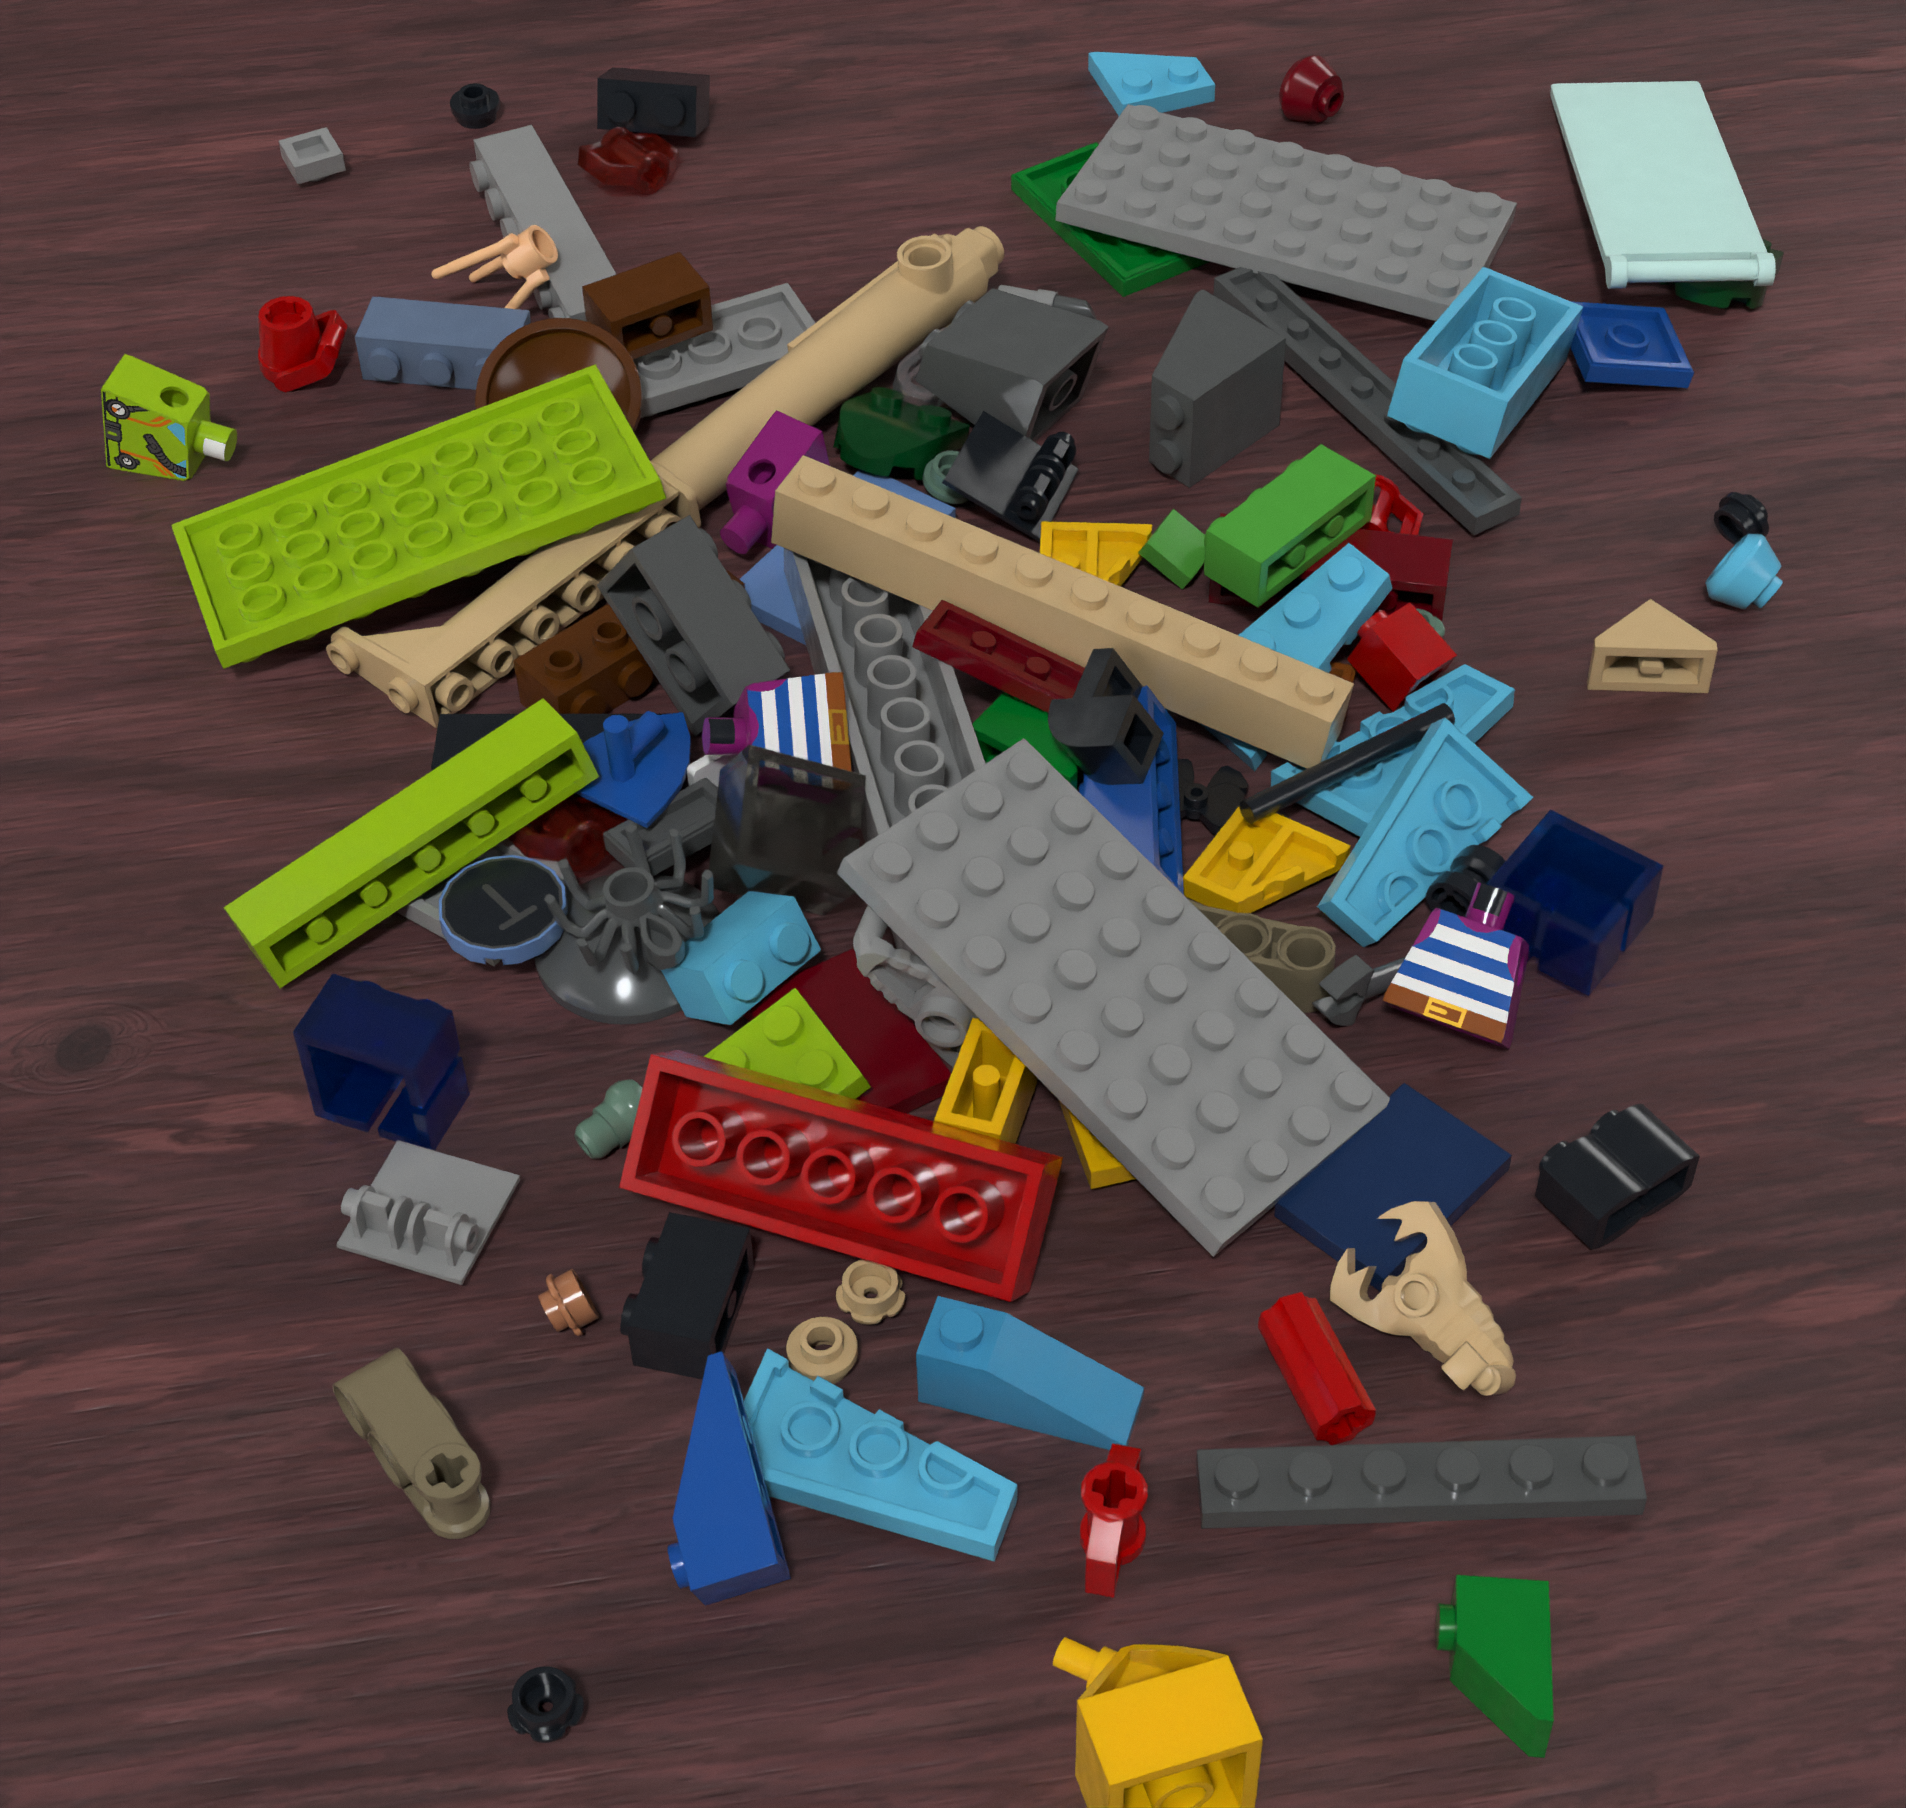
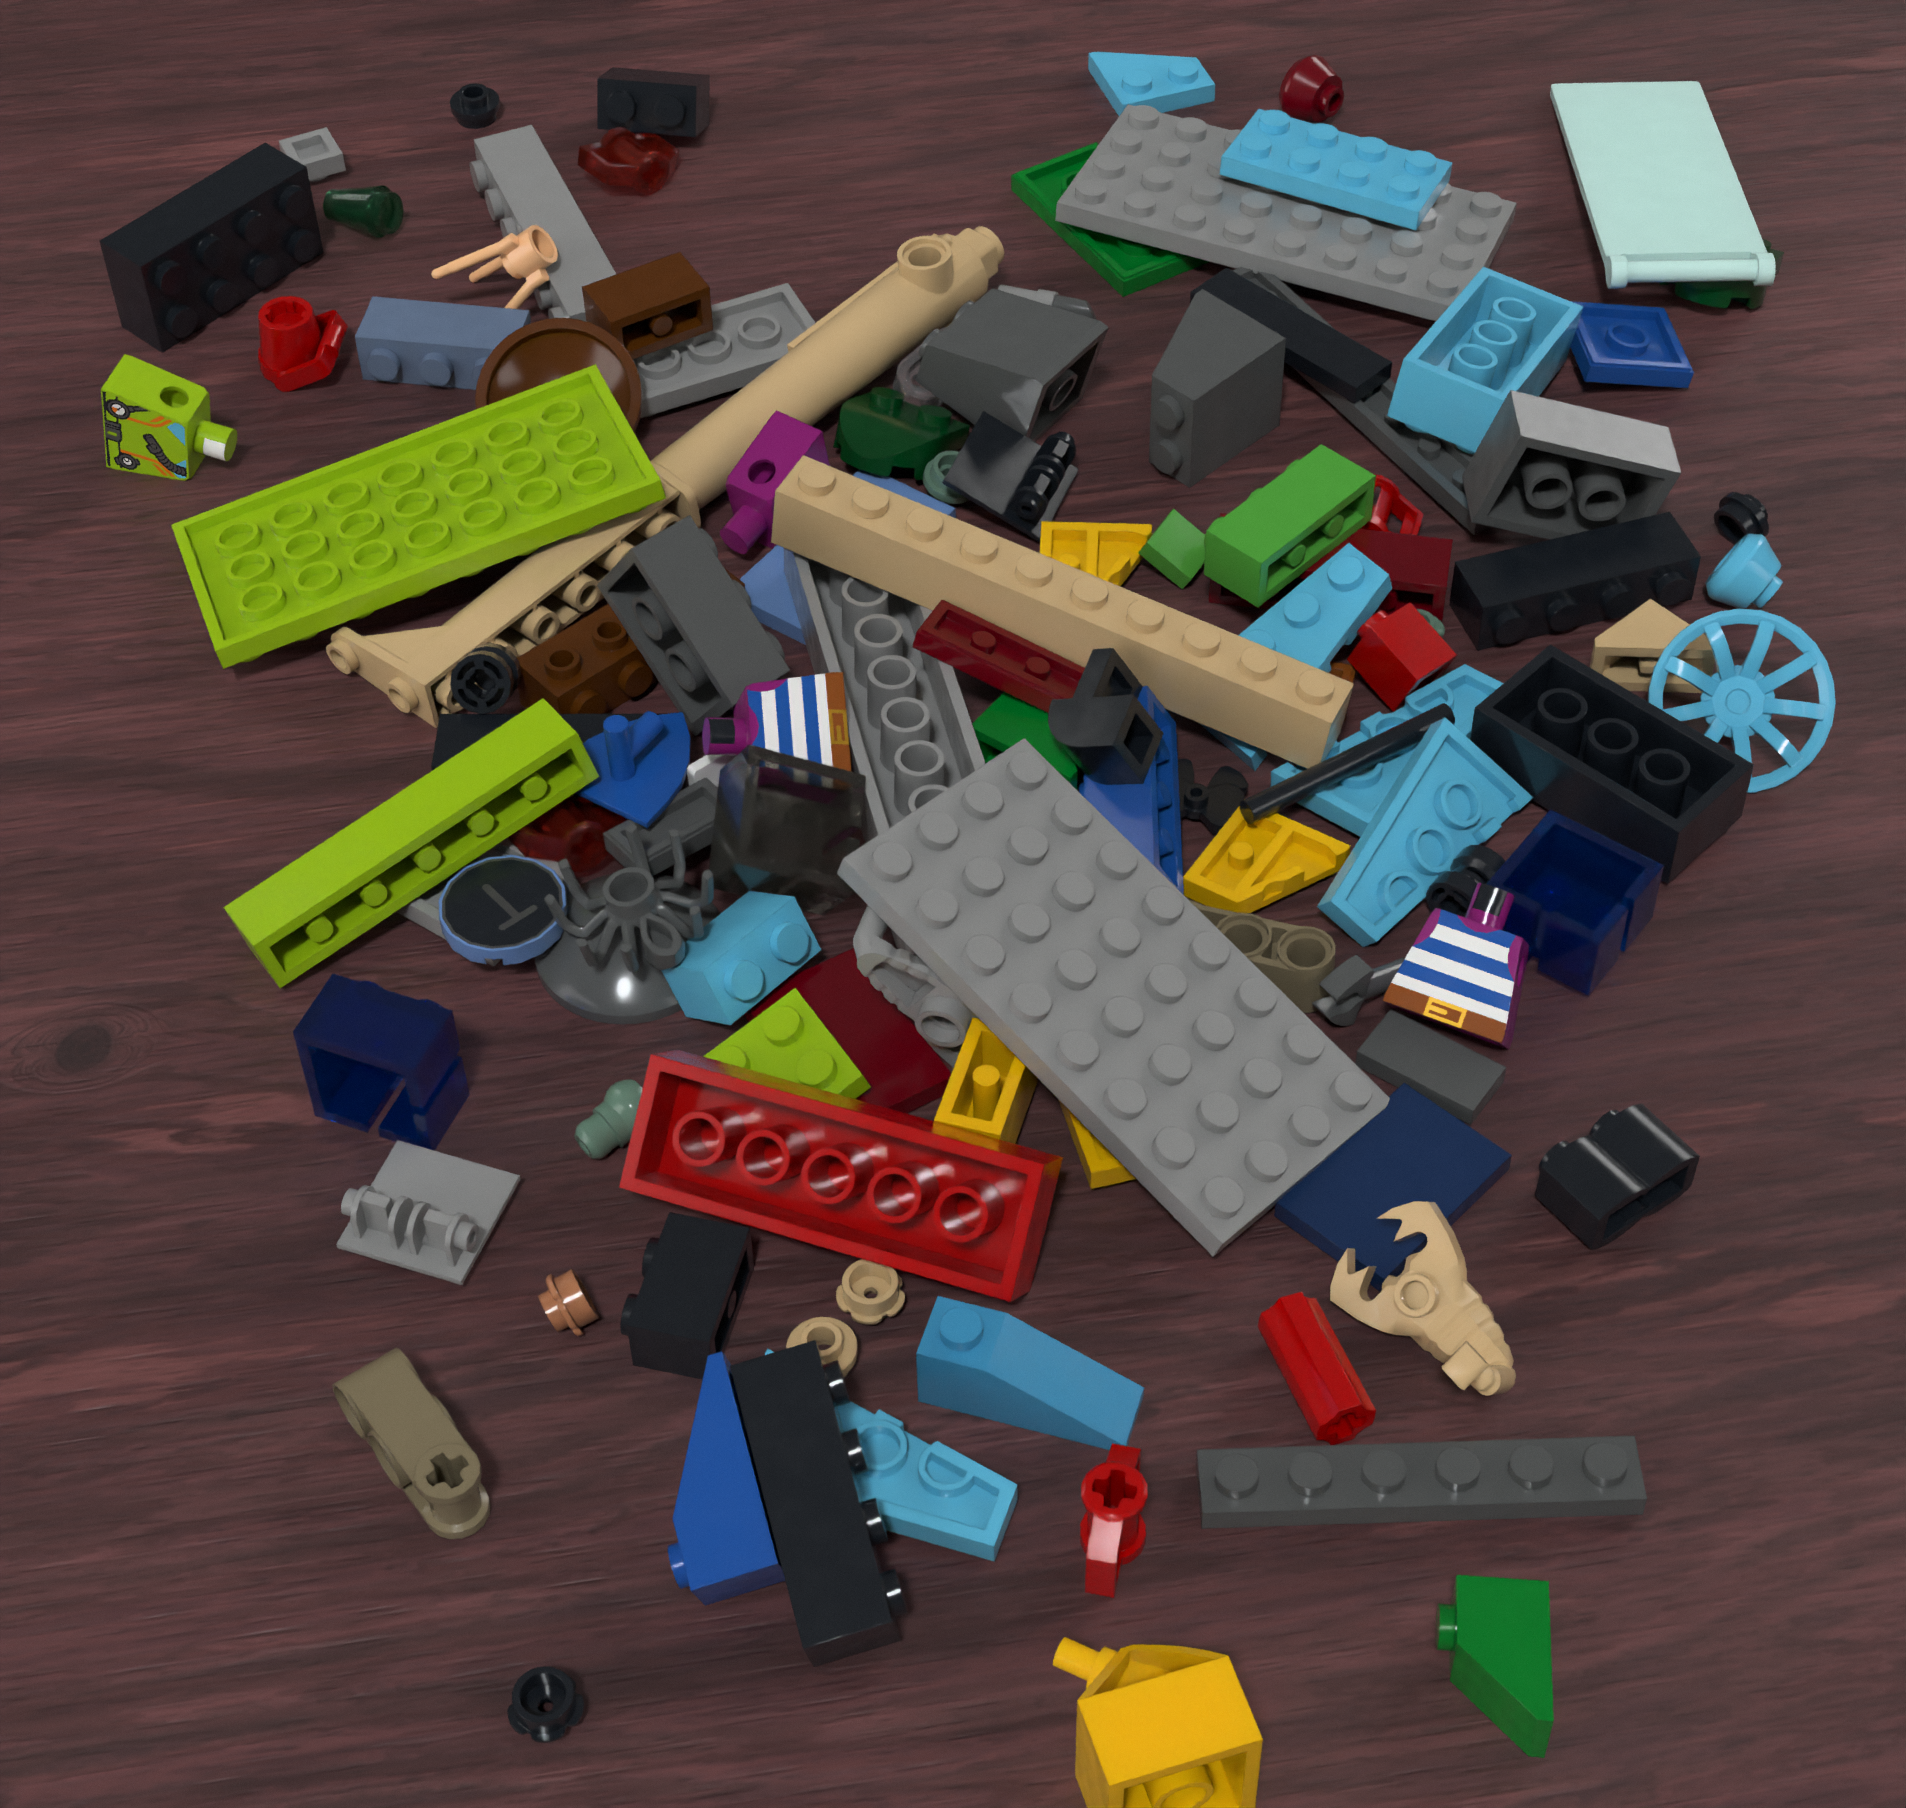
(212, 246): none -> black brick
(367, 209): none -> clear green cone
(494, 670): none -> black wheel
(816, 1503): none -> black brick
(1310, 344): none -> black tile
(1336, 168): none -> medium azure plate
(1432, 1065): none -> dark grey tile
(1567, 468): none -> dark grey brick
(1573, 580): none -> black brick
(1612, 760): none -> black brick
(1741, 699): none -> medium azure wheel

